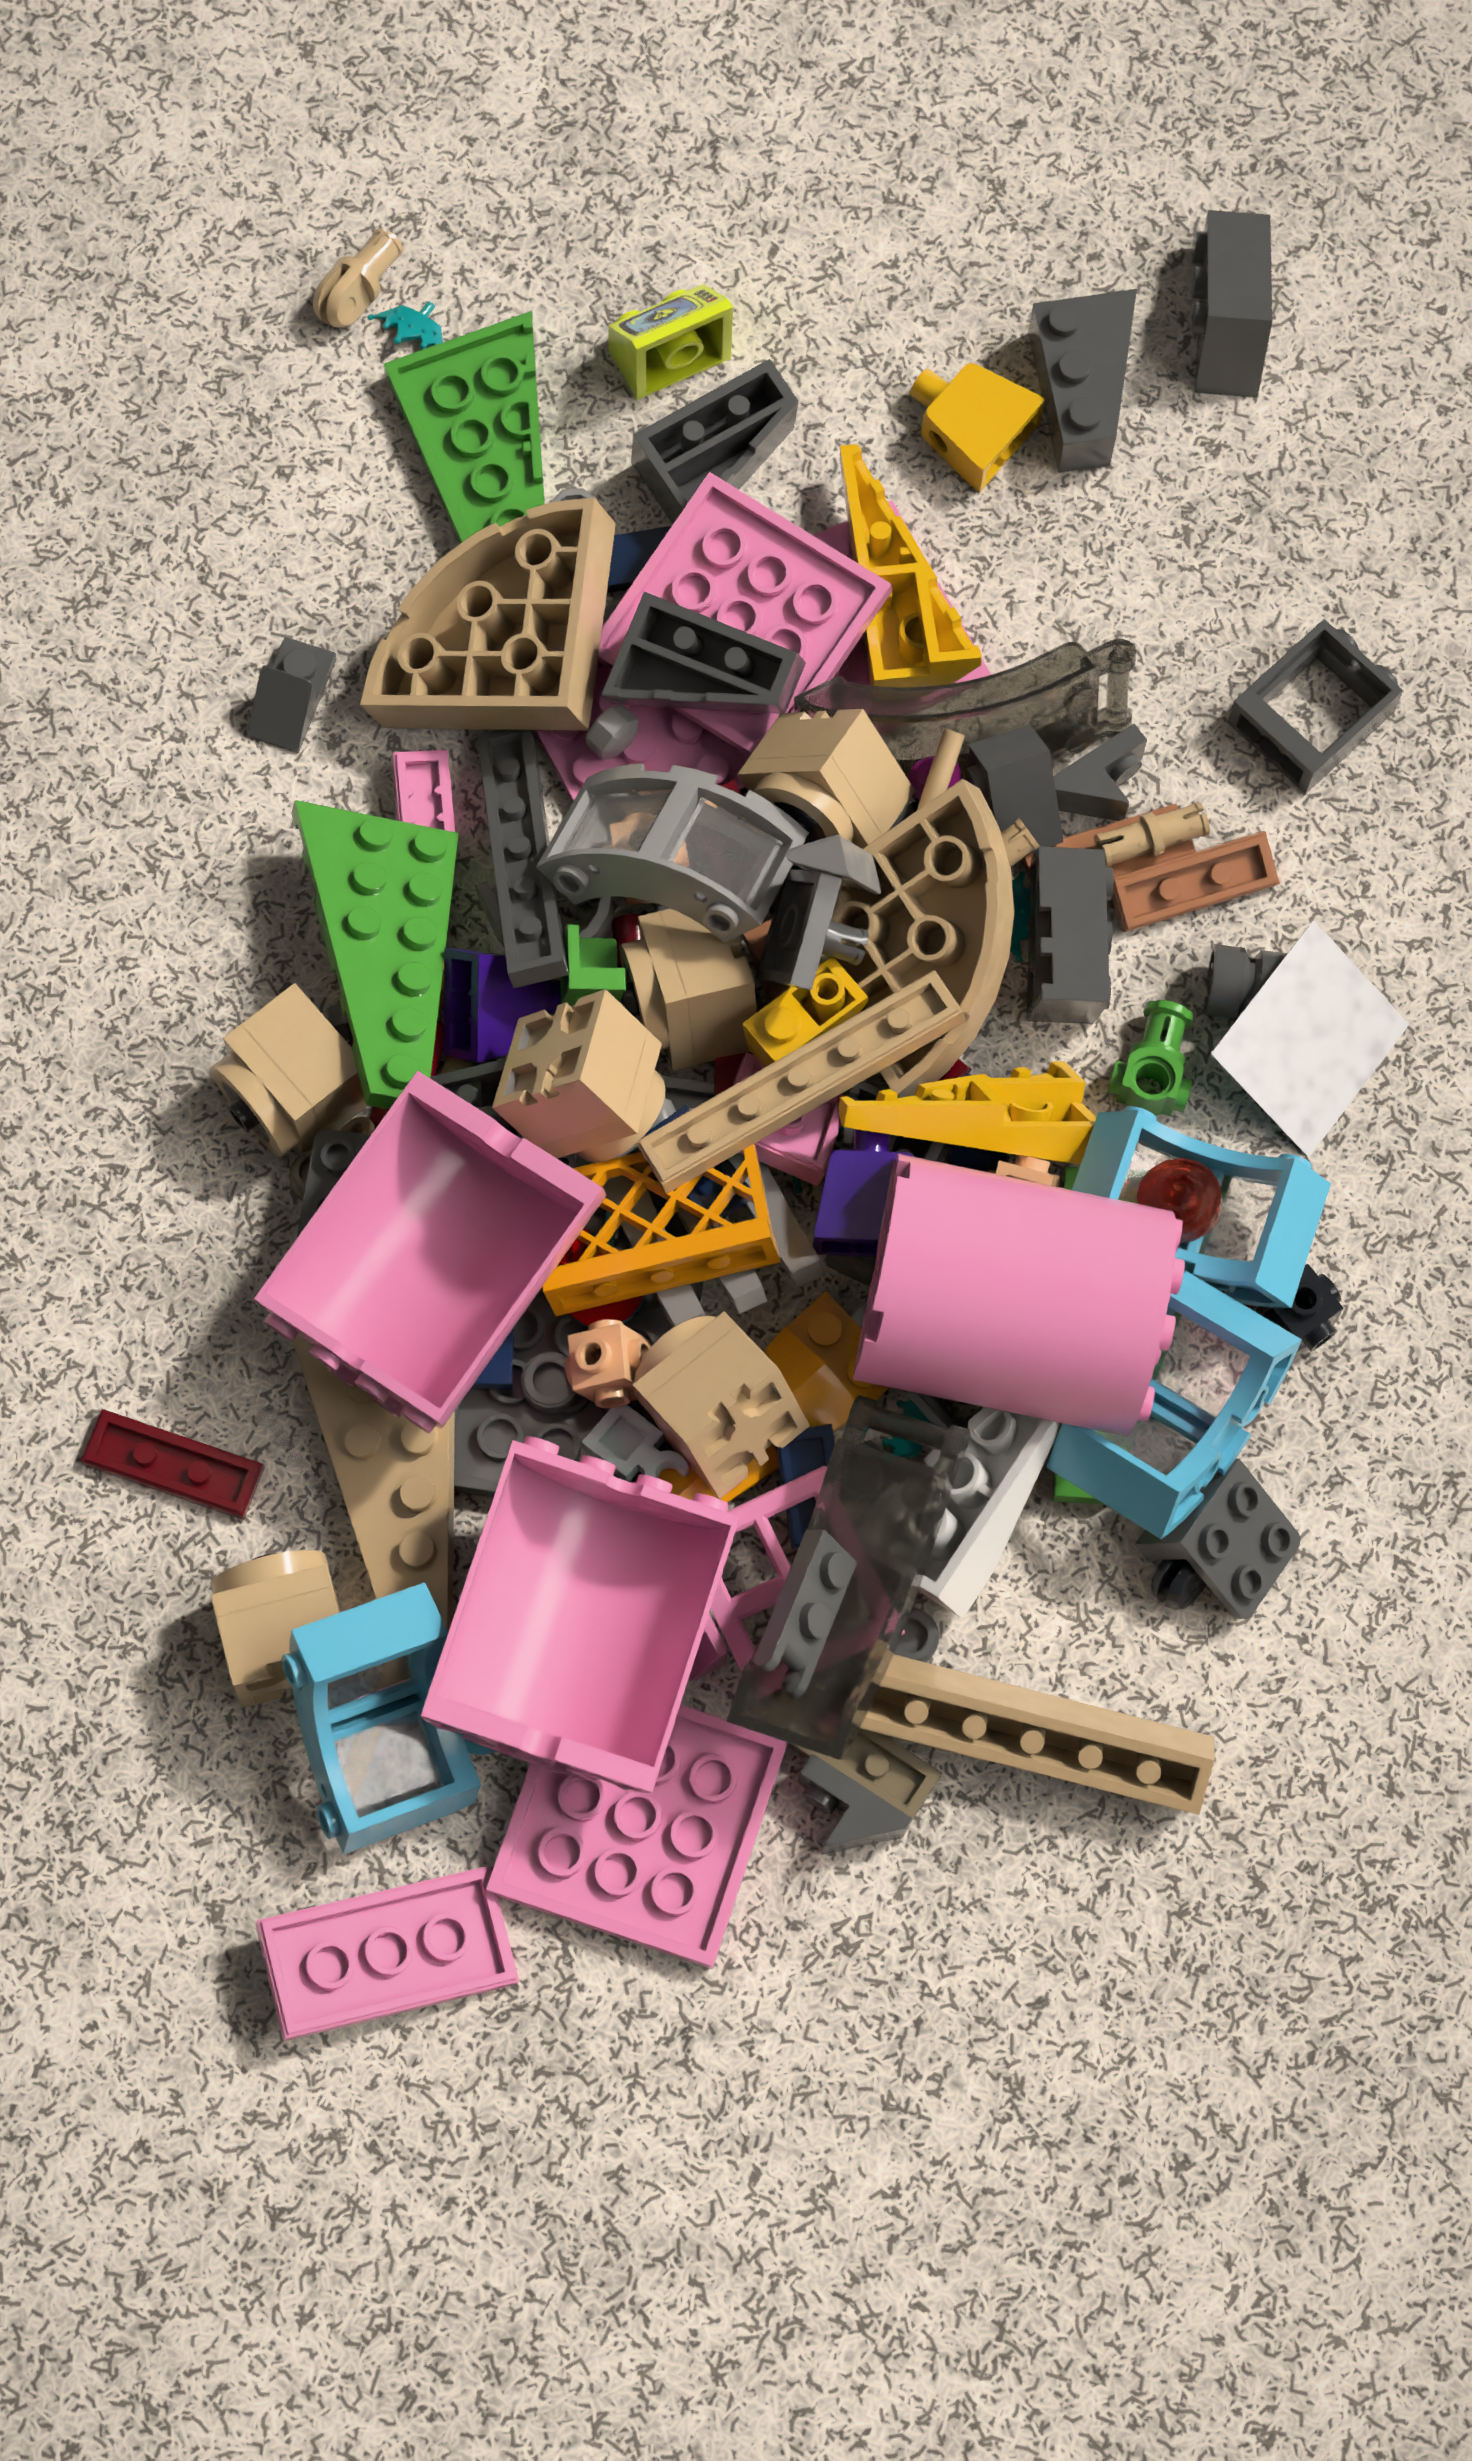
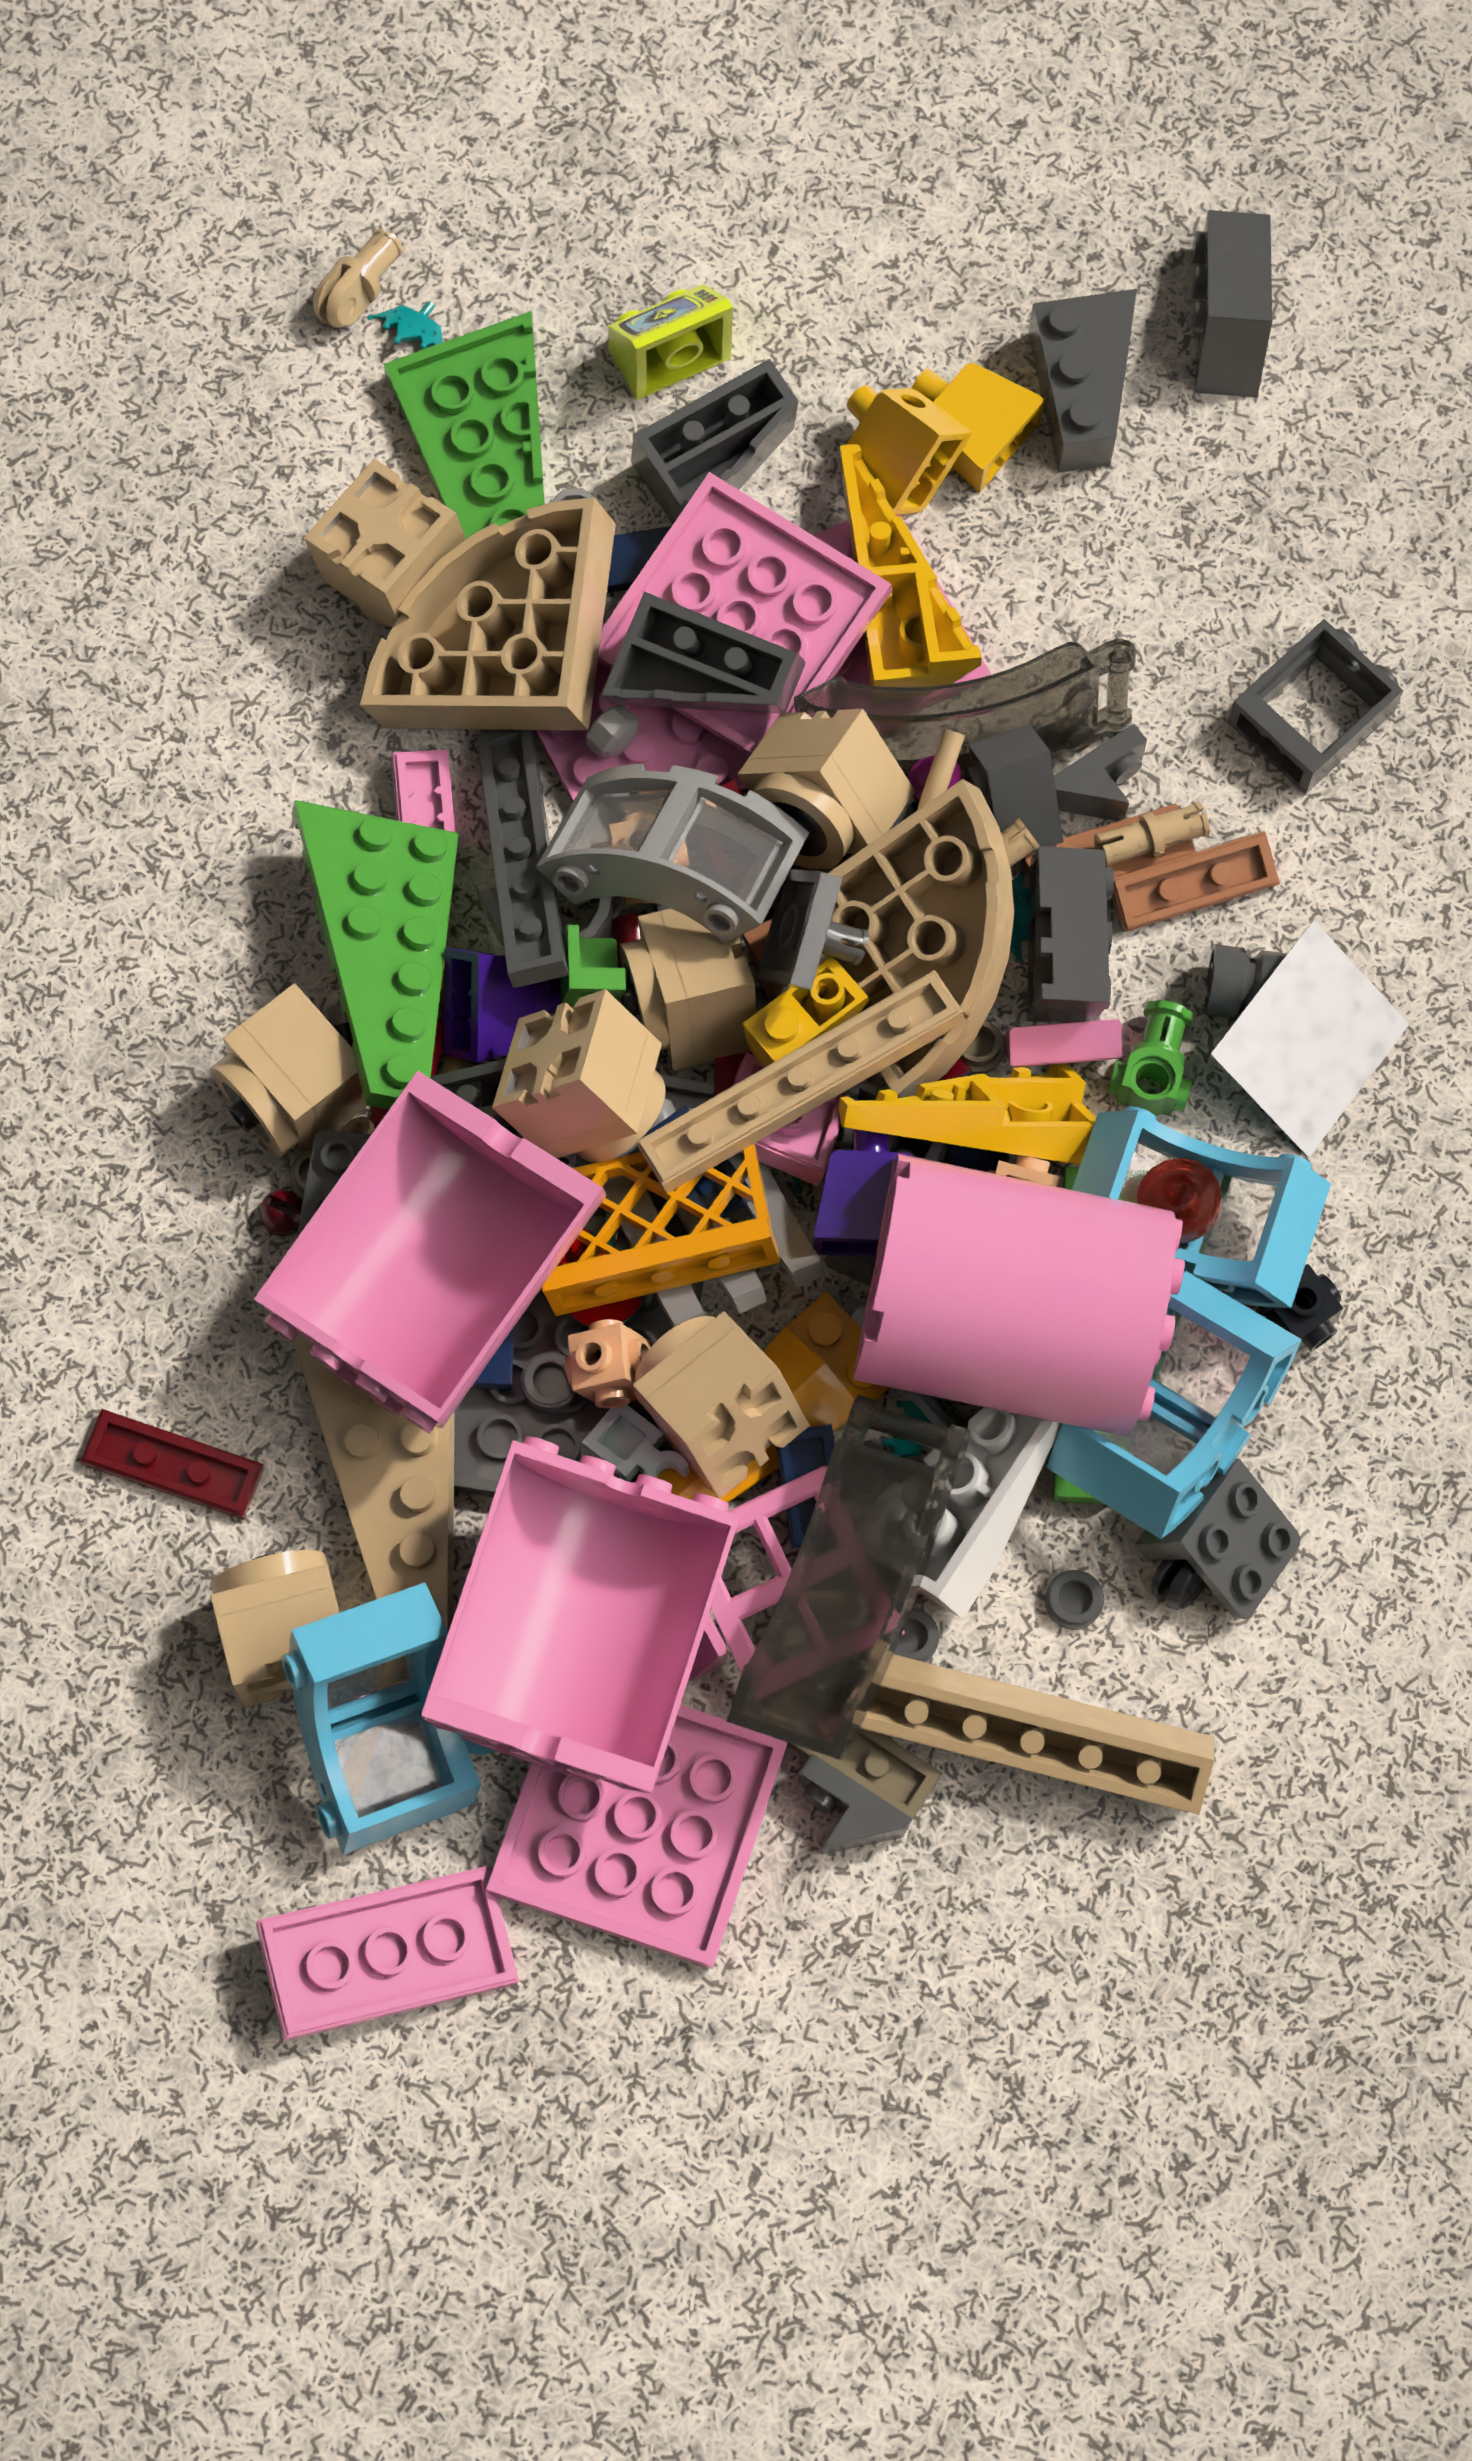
(275, 1219): none -> dark red hinge
(290, 694): dark grey slope -> none
(381, 541): none -> tan piece
(806, 1610): dark grey hinge -> none
(838, 858): light grey slope -> none
(906, 443): none -> yellow torso
(985, 1051): none -> dark tan plate
(1064, 1043): none -> bright pink slope
(1074, 1599): none -> dark grey tile

